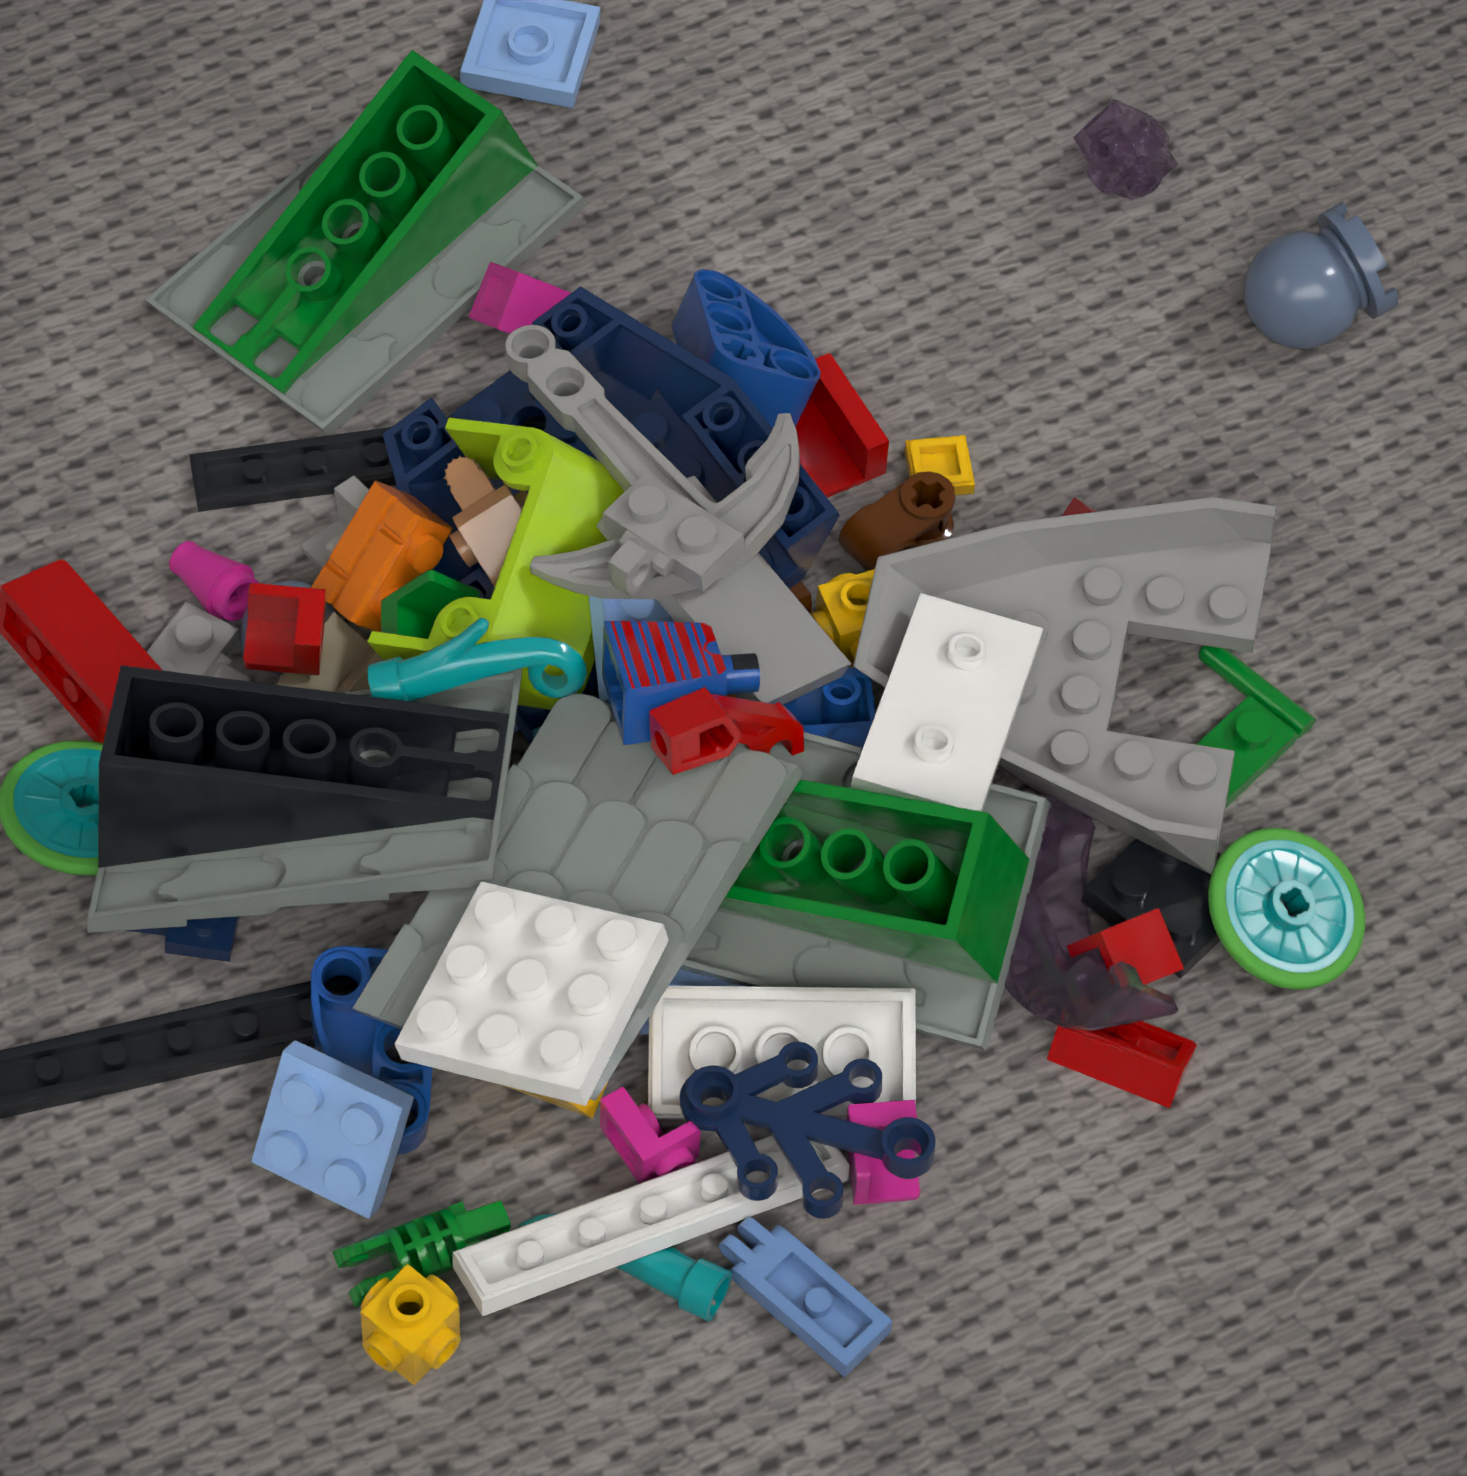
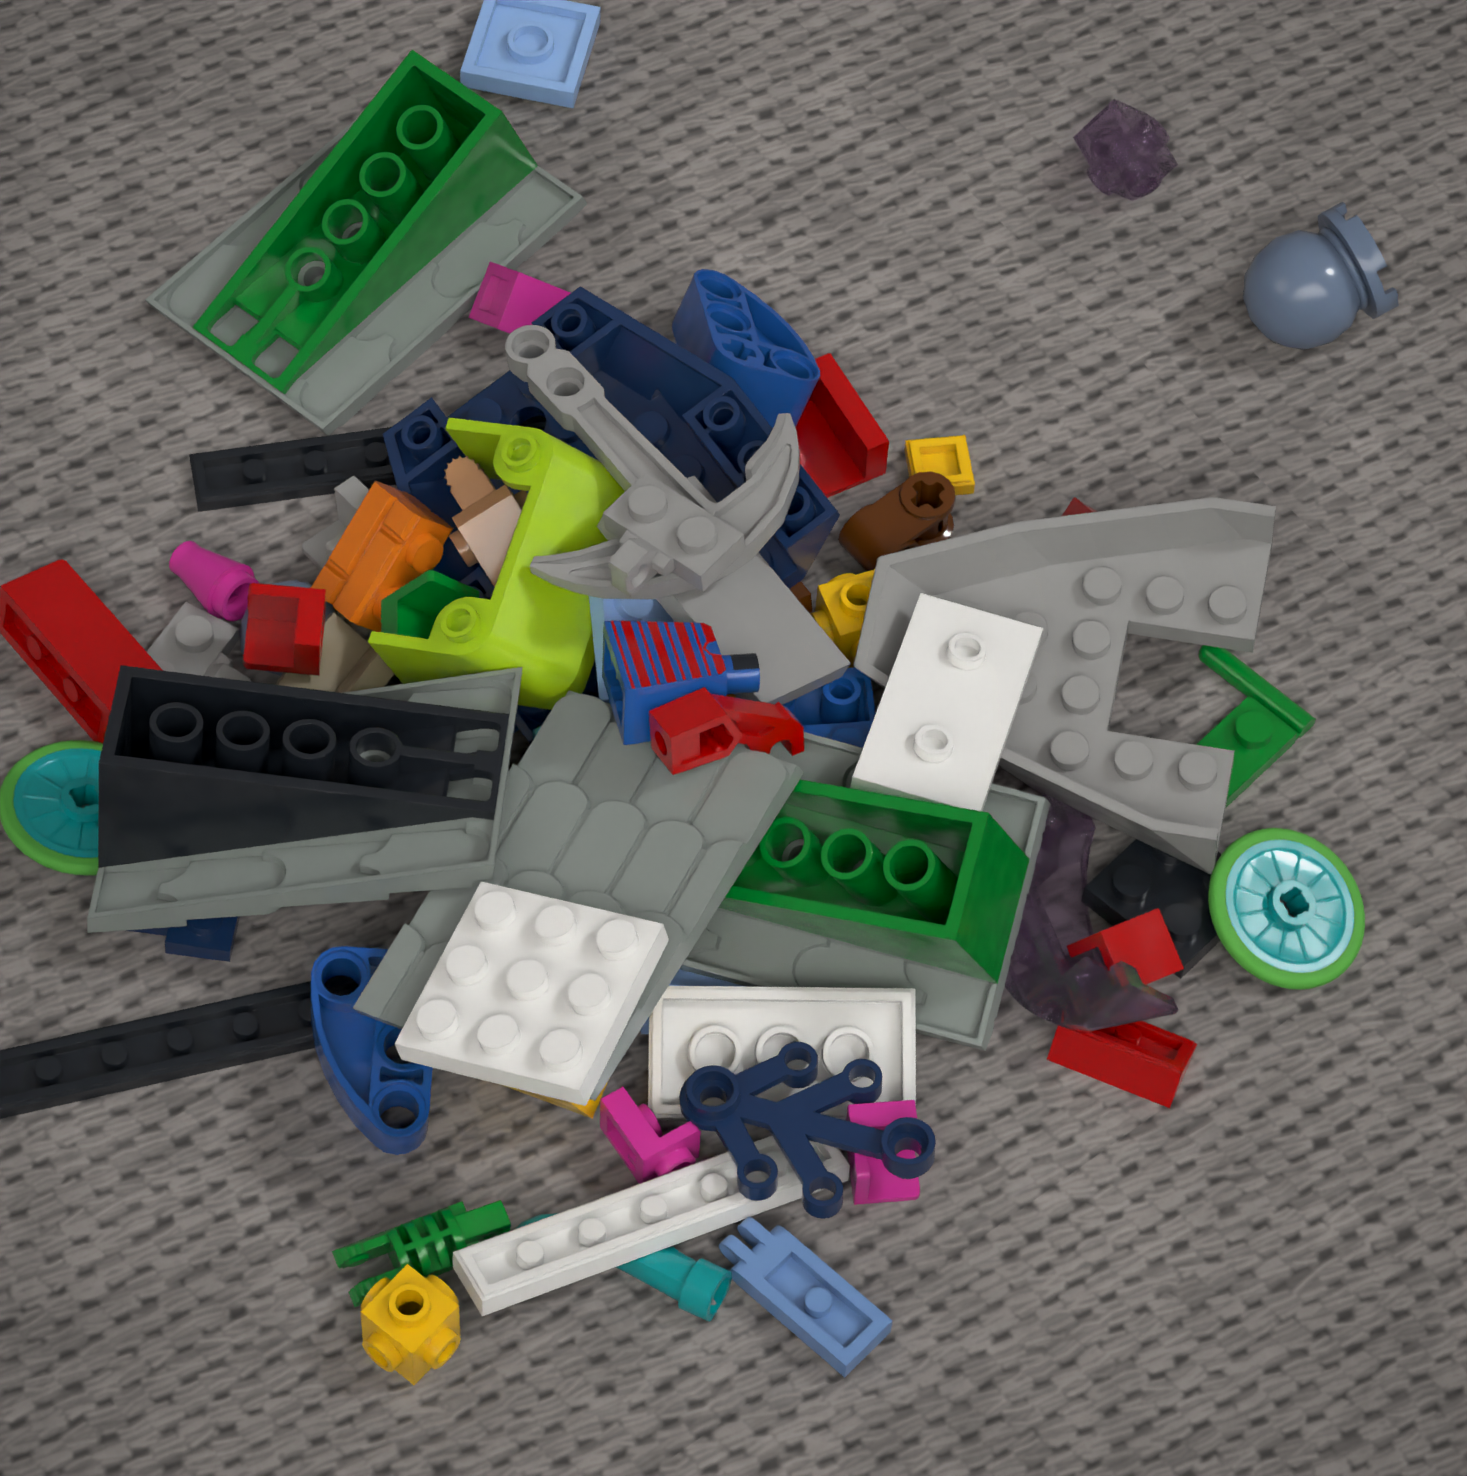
(332, 1129): light blue plate -> none
(464, 661): teal plant -> none

